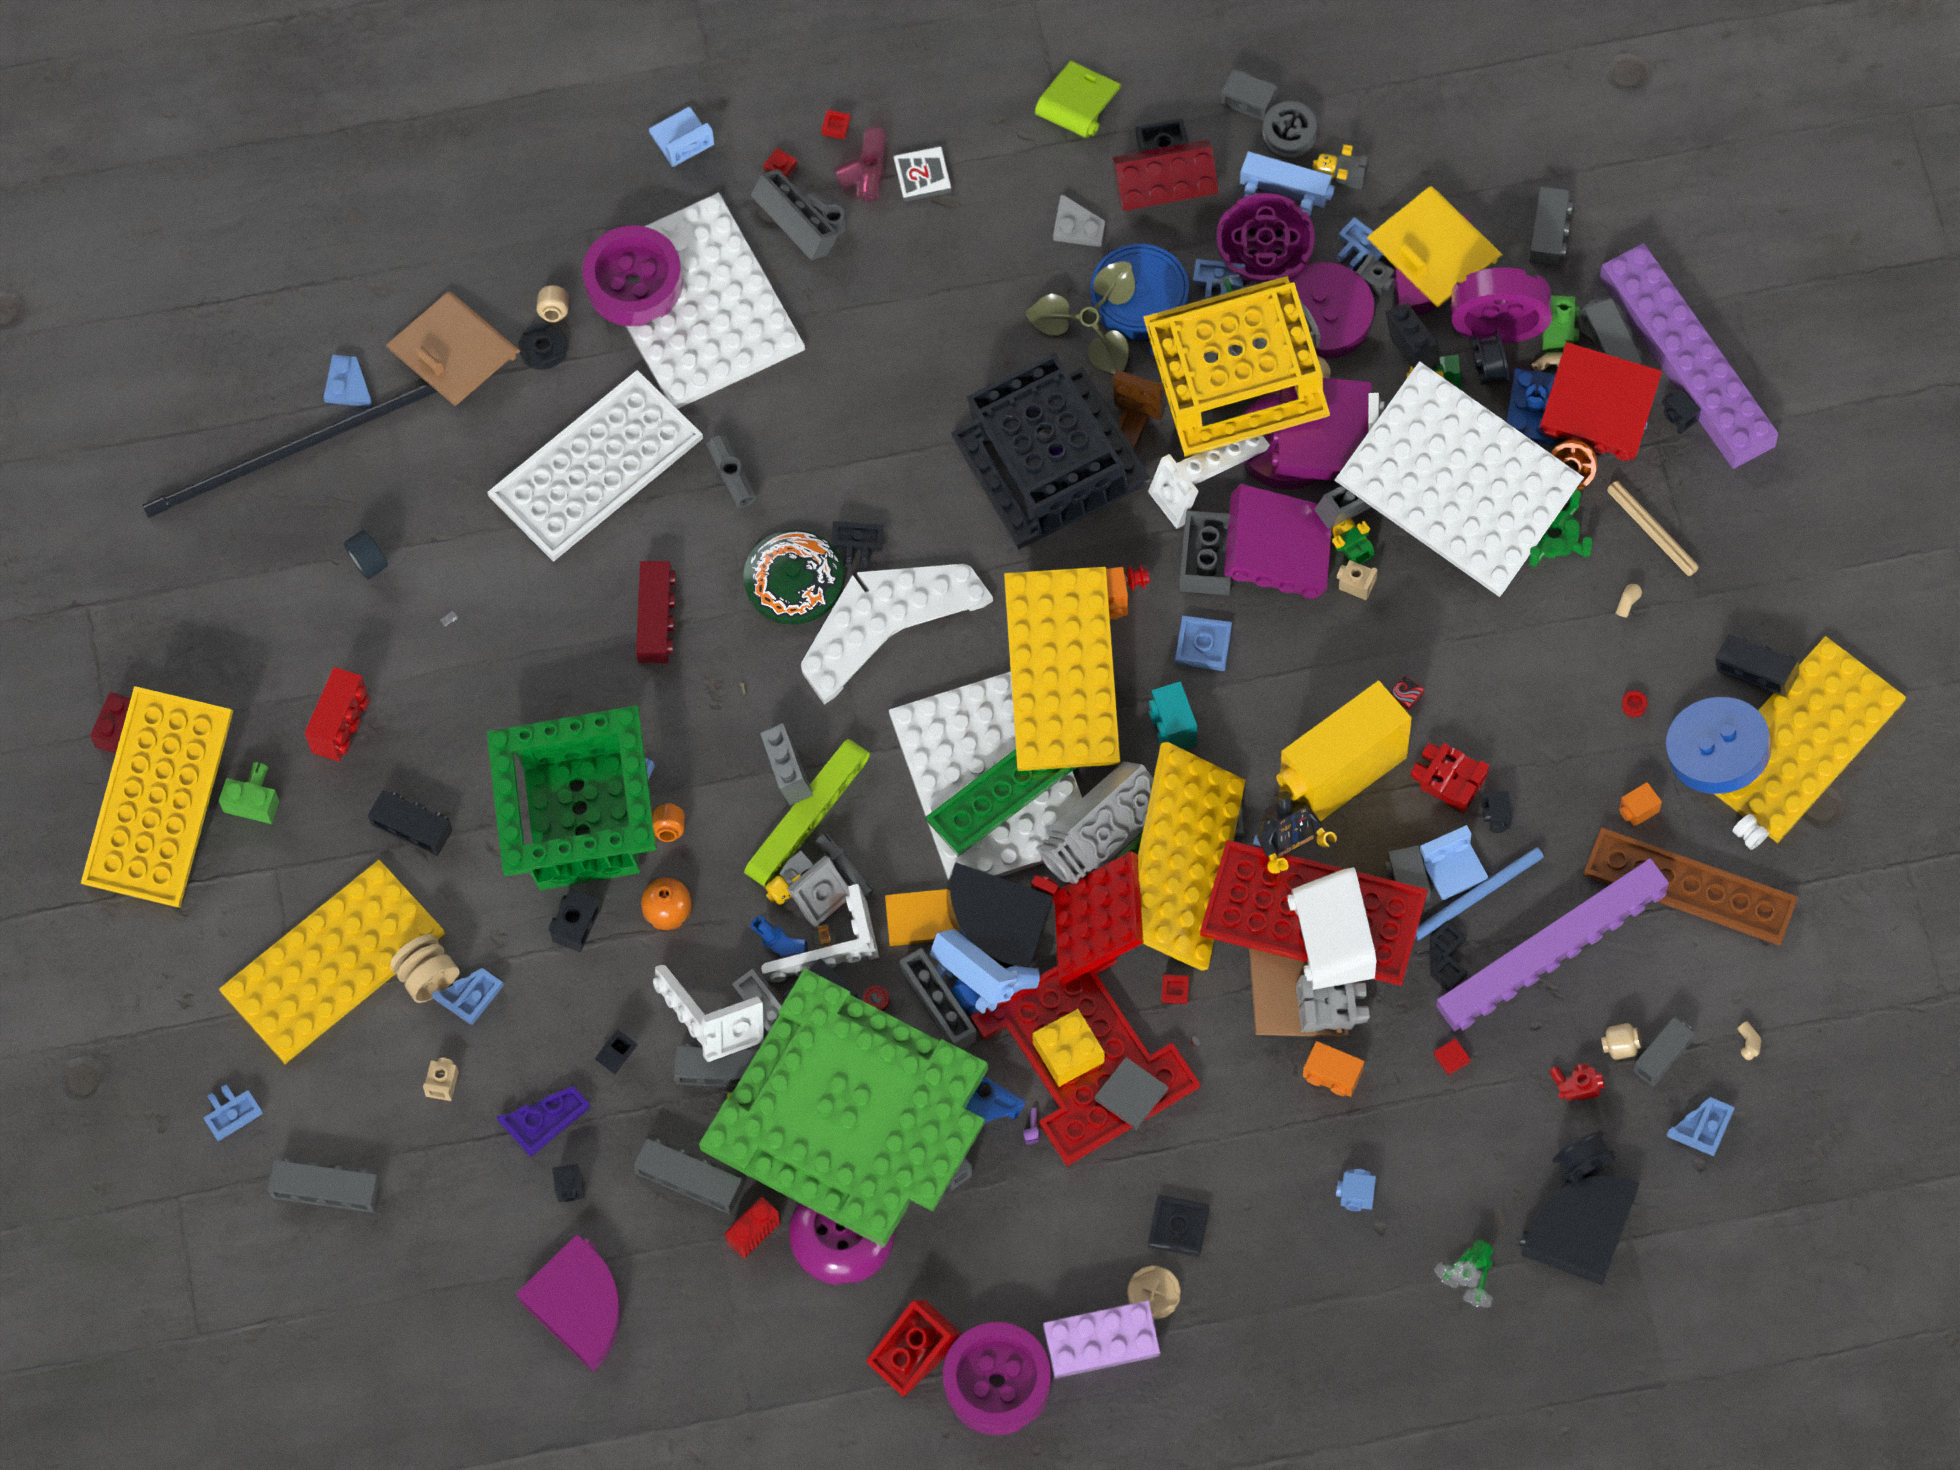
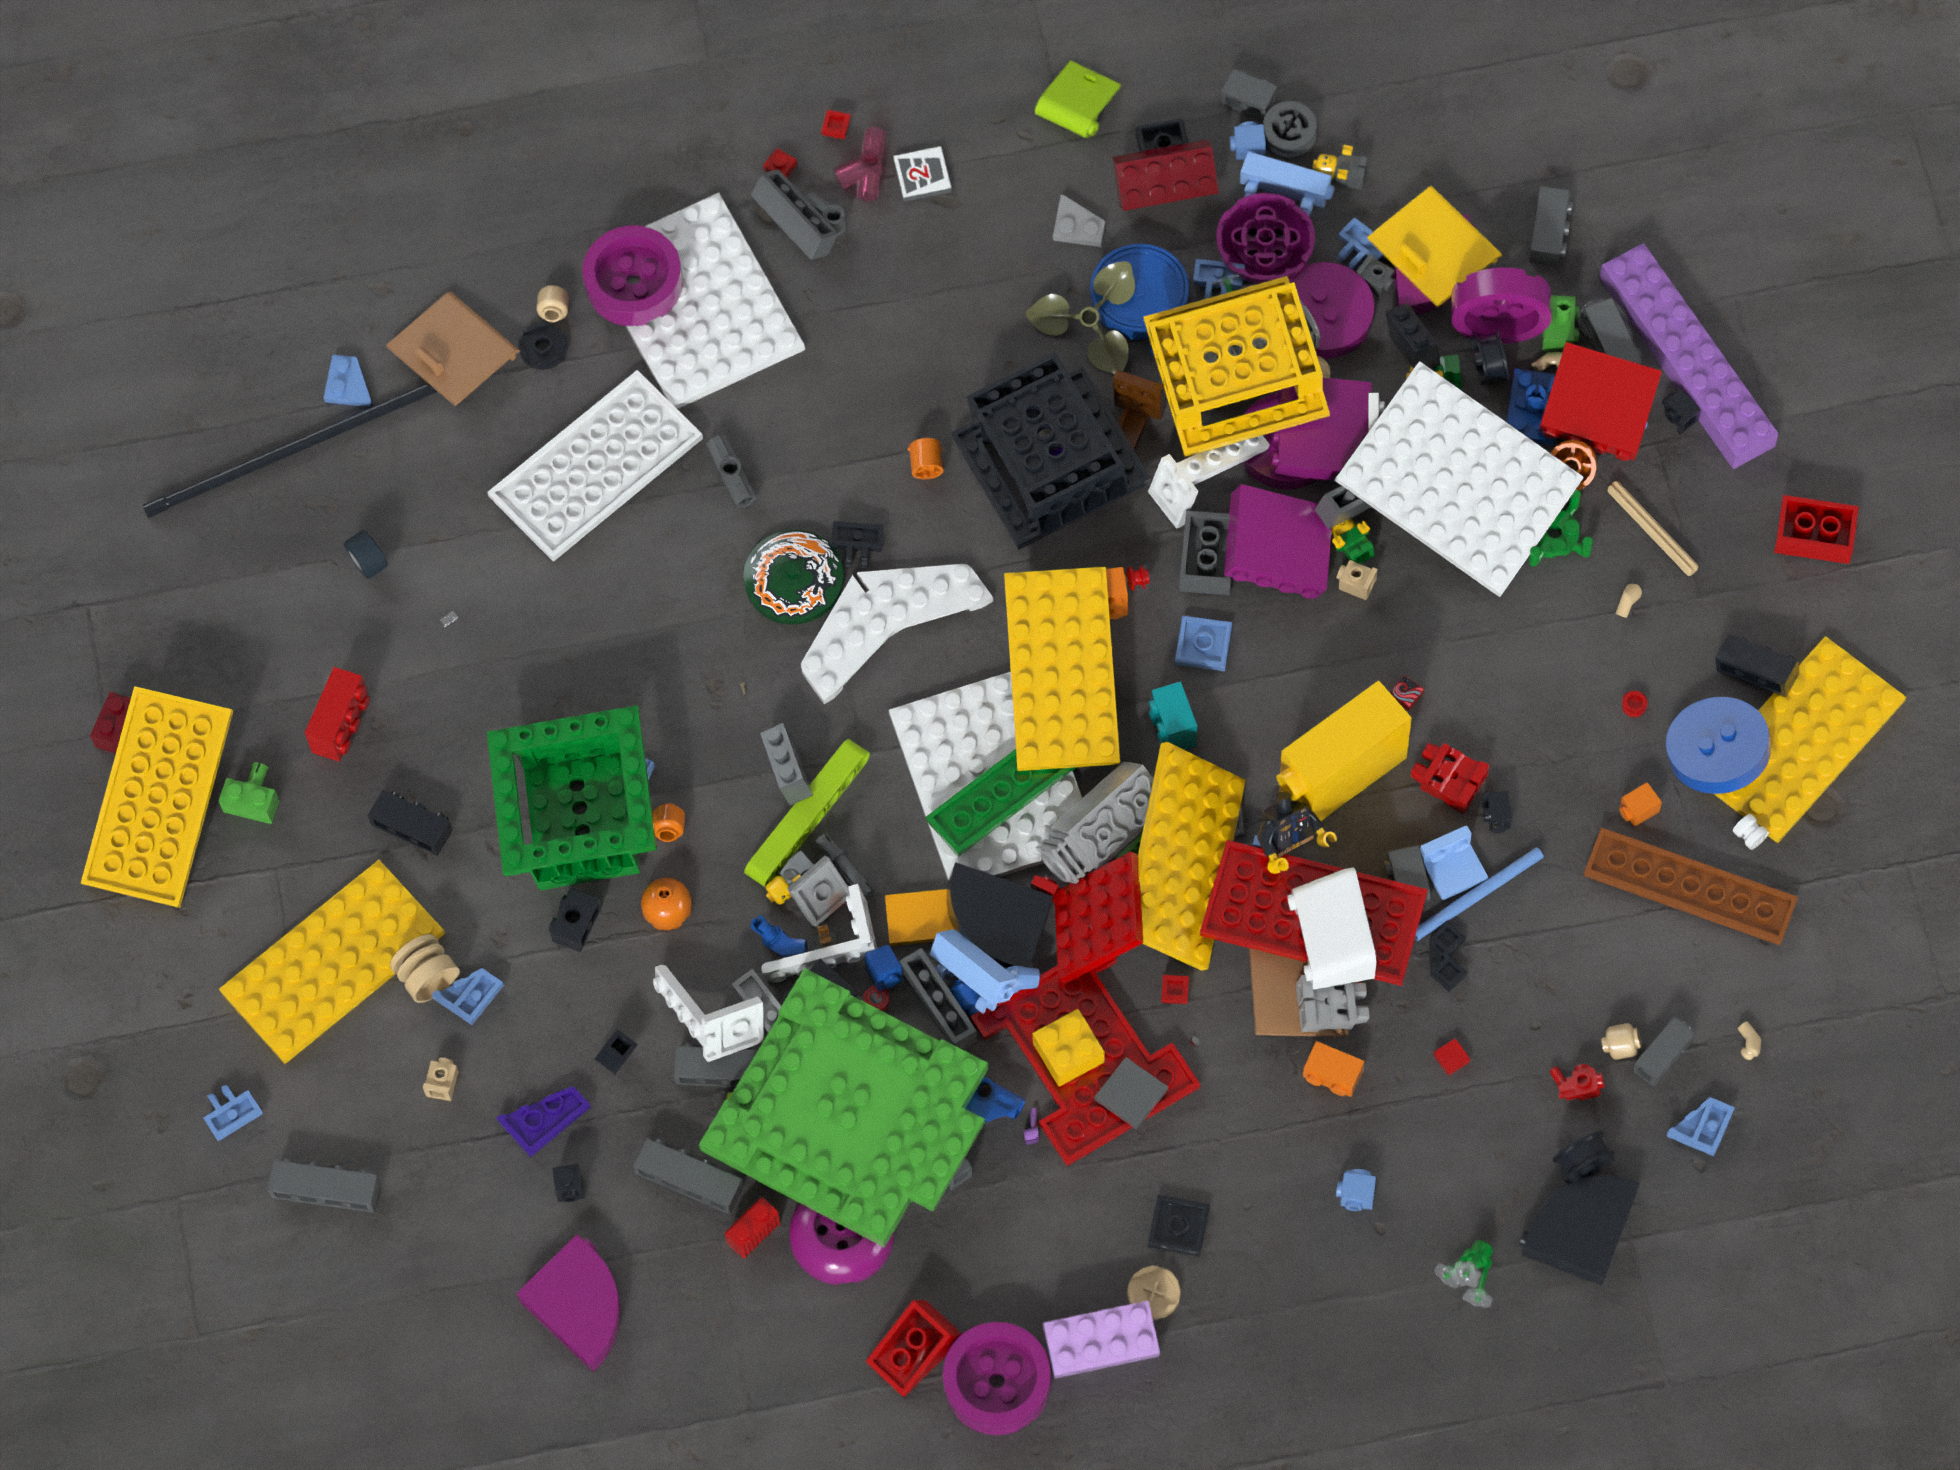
(654, 612): dark red brick -> none
(682, 136): light blue bracket -> none
(883, 968): none -> blue brick
(926, 458): none -> orange piece
(1248, 138): none -> medium blue brick
(1552, 945): medium lavender brick -> none
(1816, 529): none -> red brick

